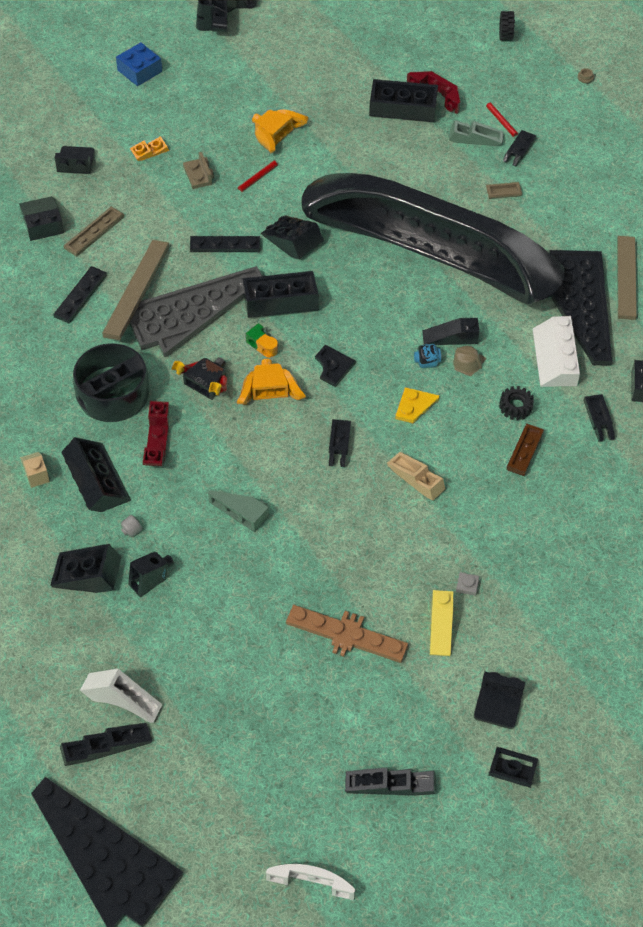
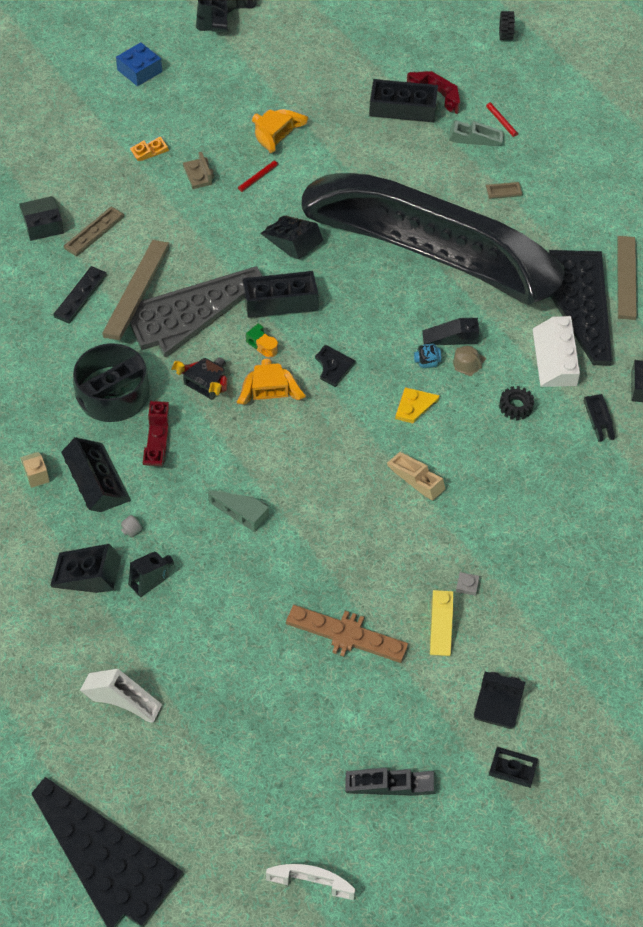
(74, 159): black bracket -> none
(105, 744): black slope -> none
(224, 243): black plate -> none
(339, 440): black hinge -> none
(520, 147): black hinge -> none
(525, 449): reddish brown plate -> none
(585, 75): dark tan plate -> none

